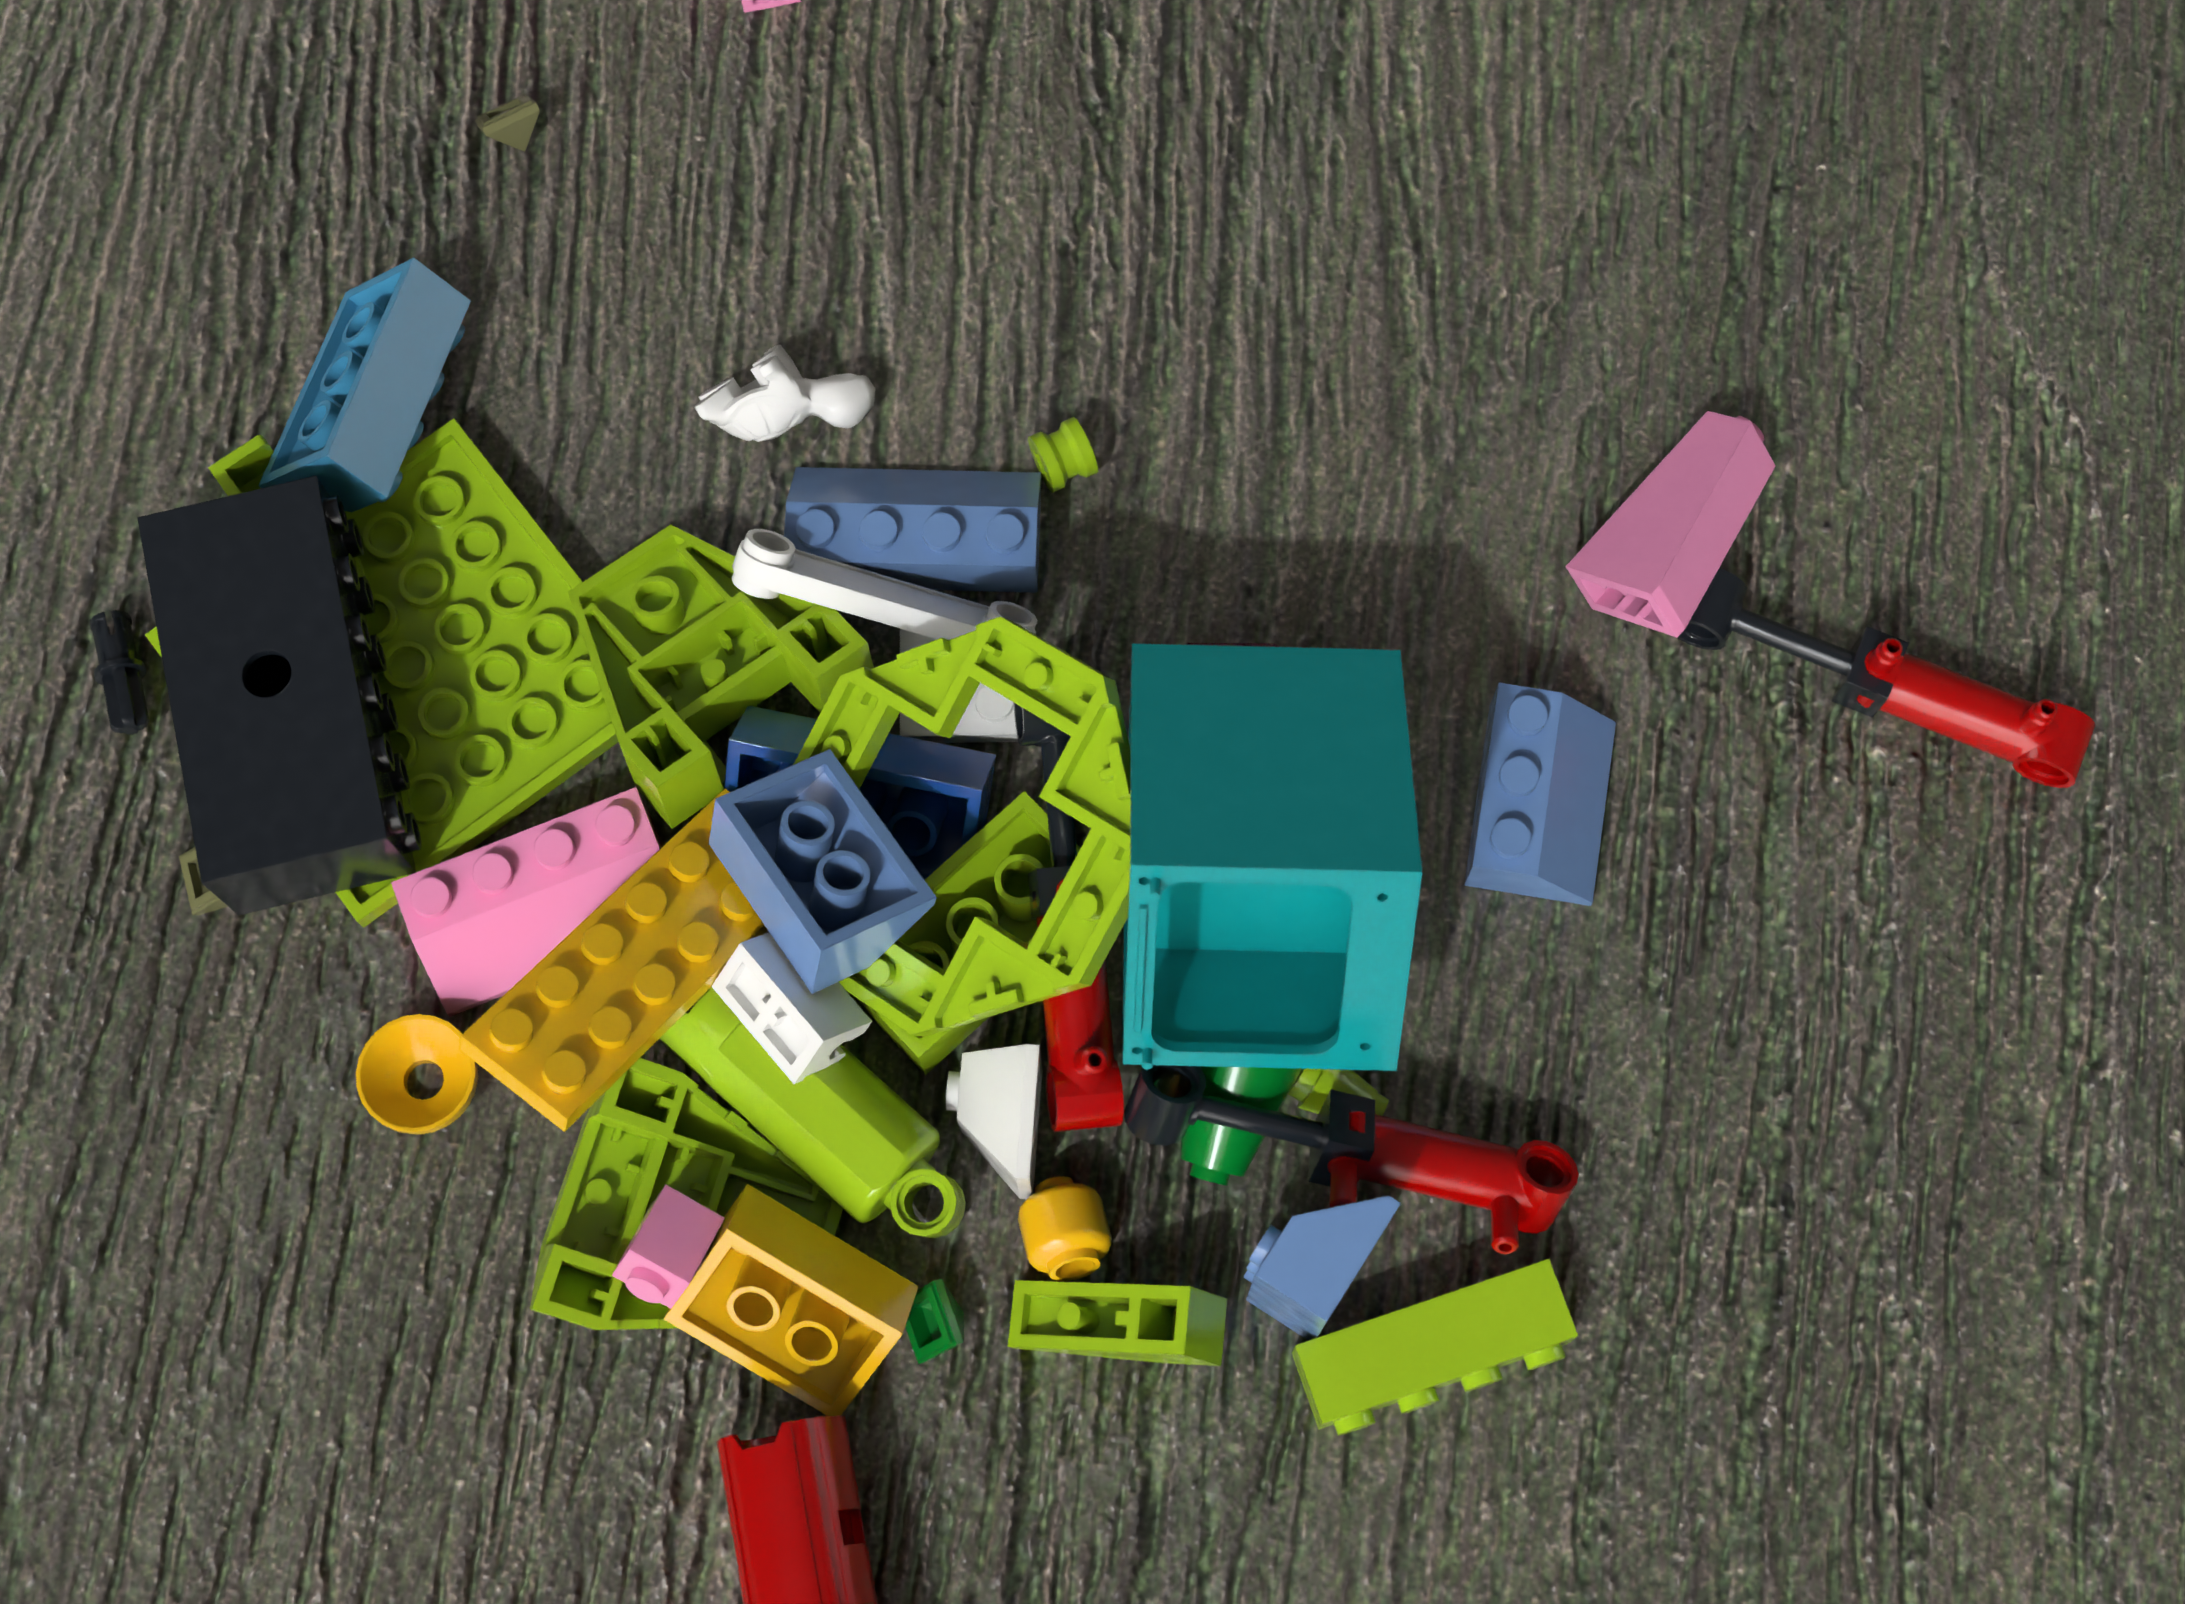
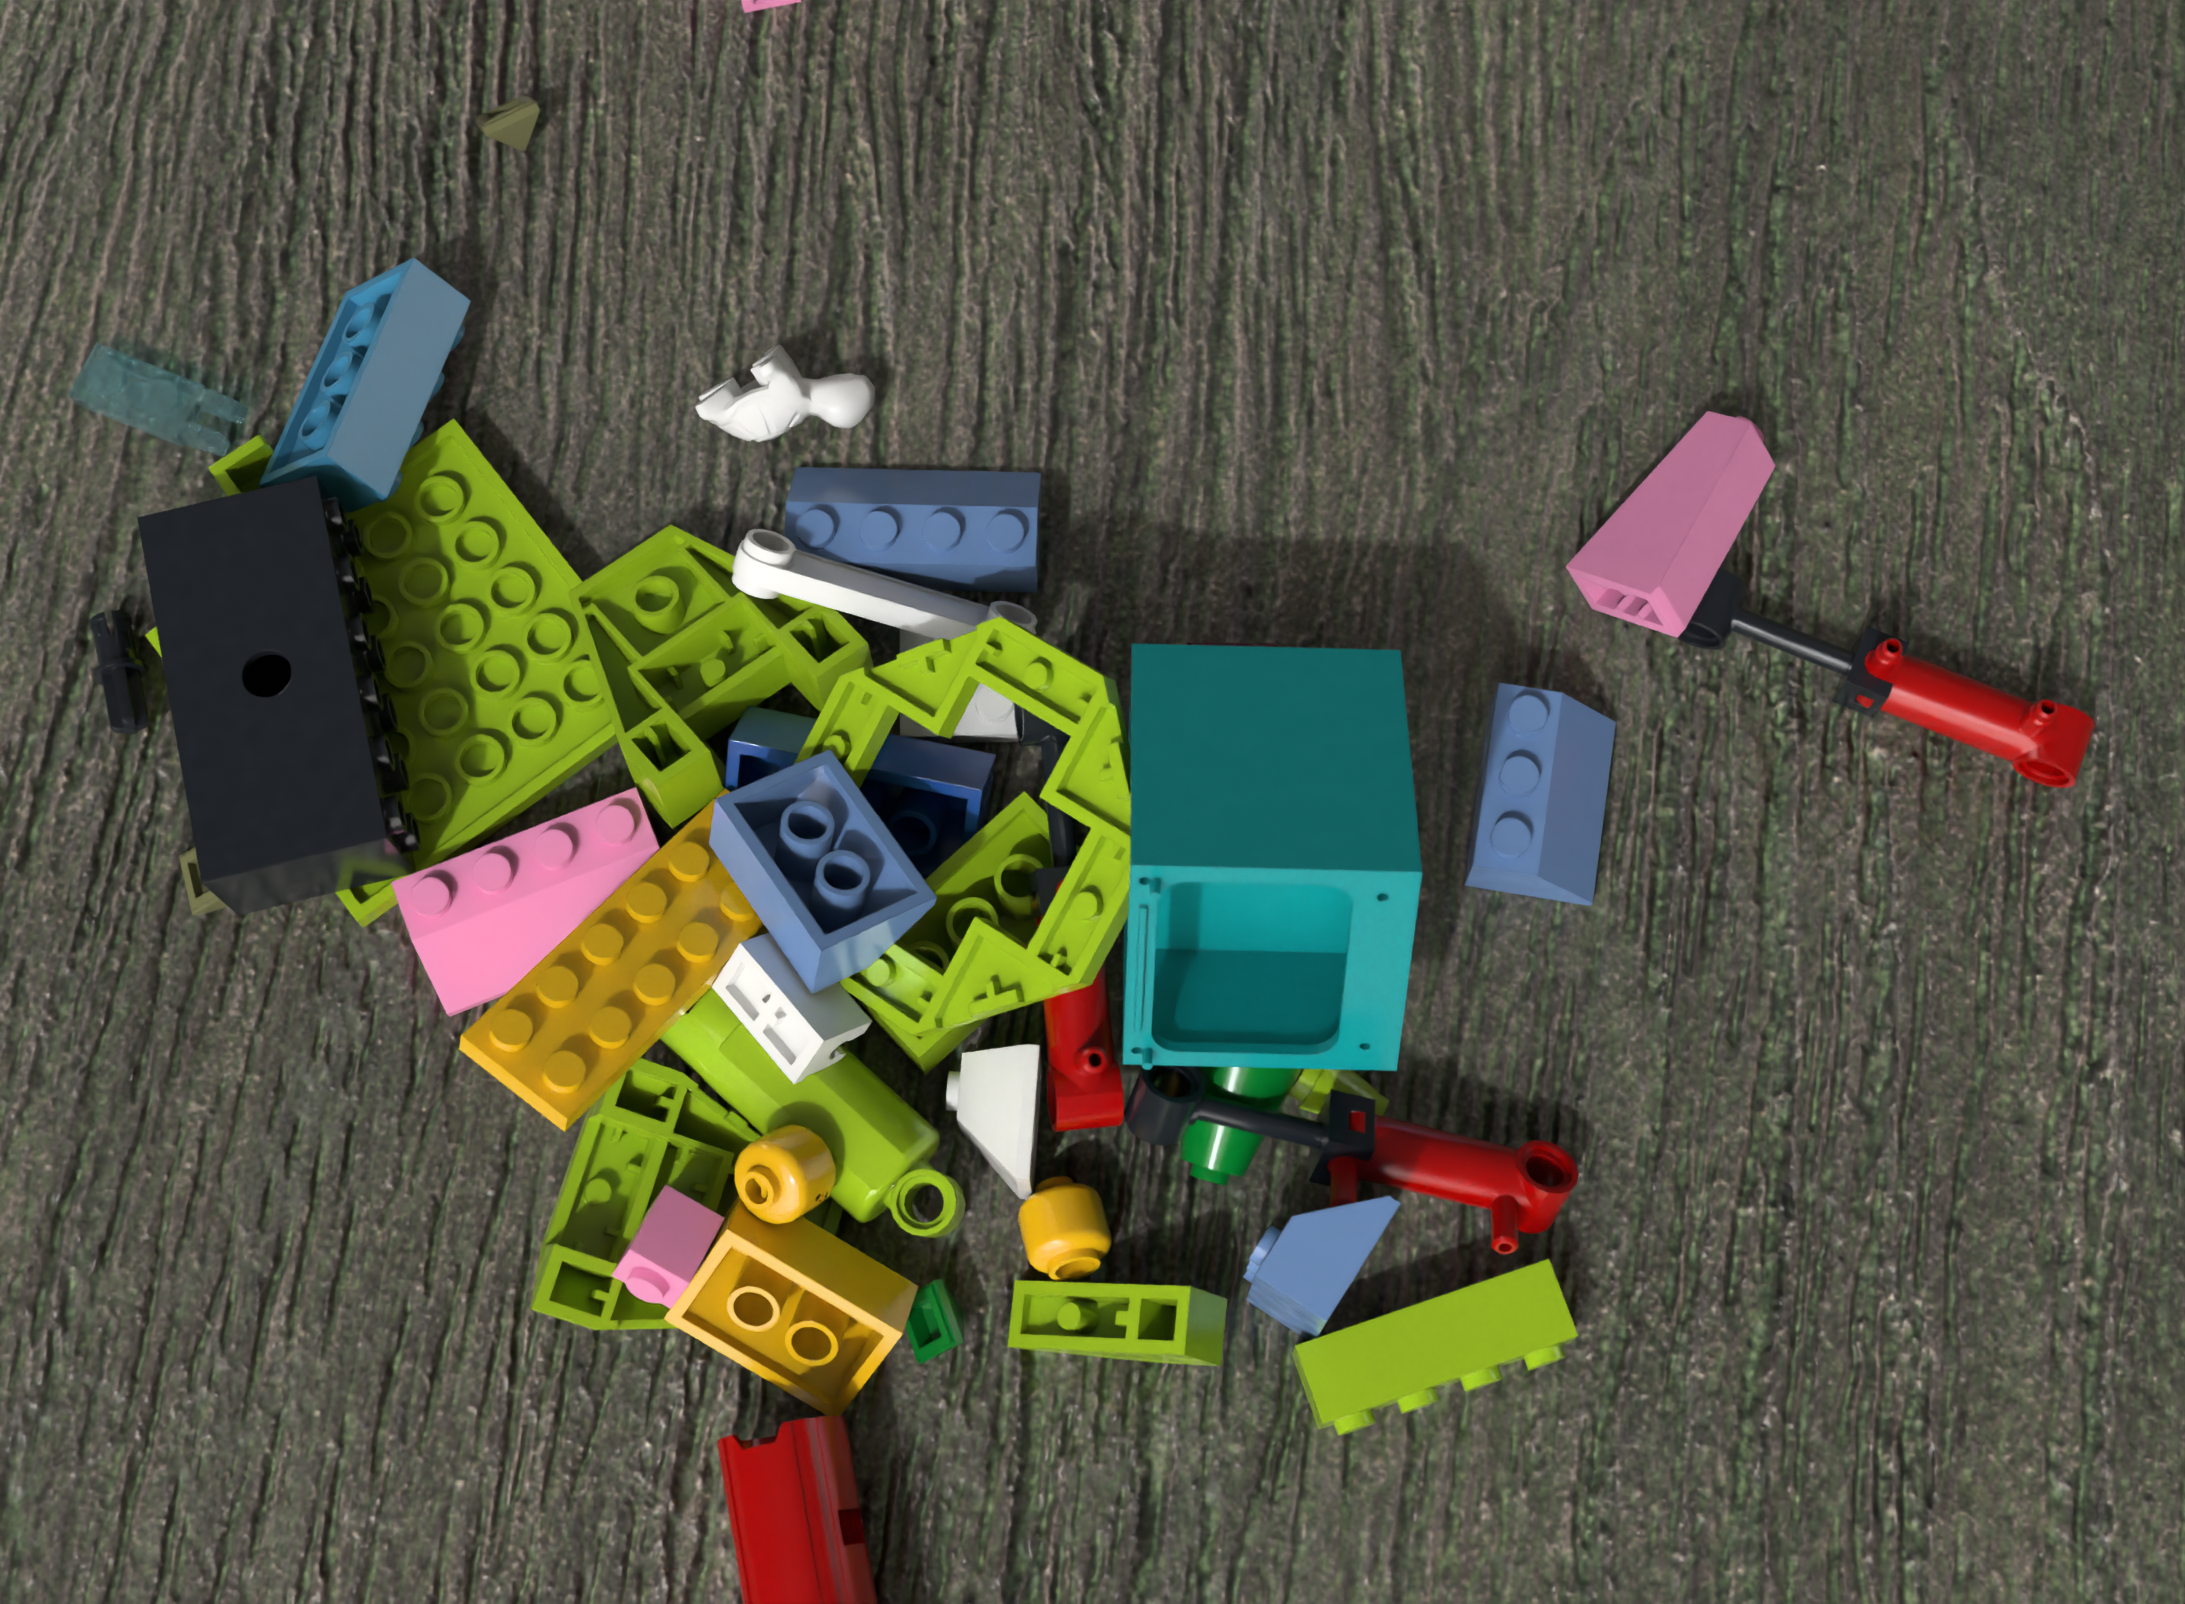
(153, 400): none -> clear light blue hinge
(391, 1058): yellow piece -> none
(785, 1174): none -> yellow head
(1063, 454): lime wheel -> none

